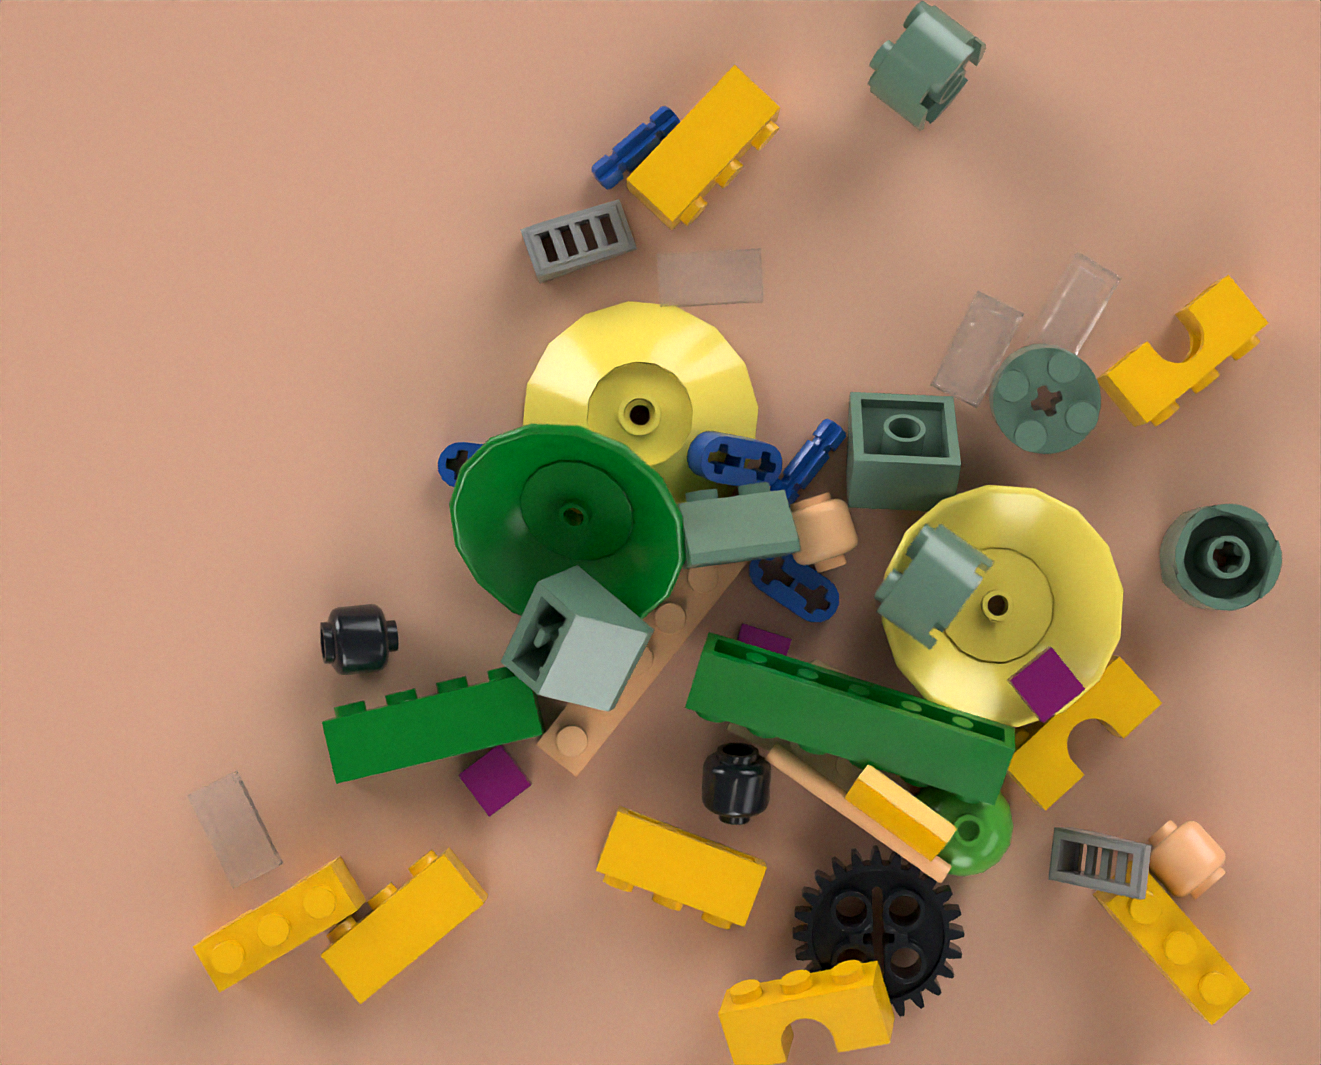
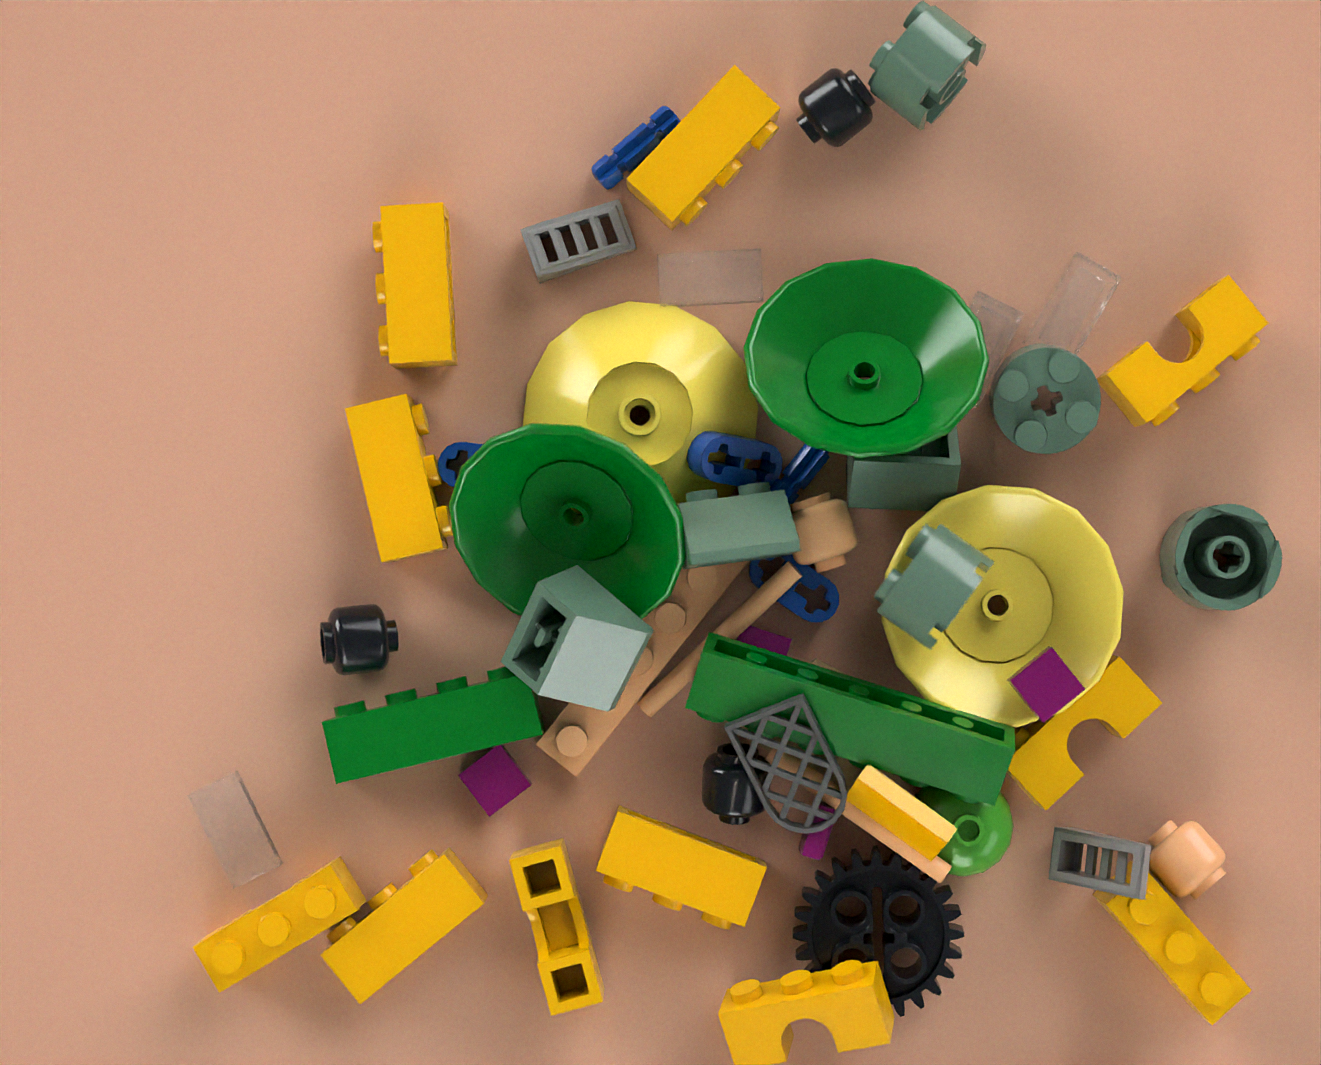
(399, 477): none -> yellow brick
(416, 285): none -> yellow brick
(558, 925): none -> yellow arch
(730, 628): none -> light nougat bar
(734, 728): none -> dark grey window
(815, 843): none -> magenta tile
(835, 107): none -> black head
(875, 323): none -> green dish

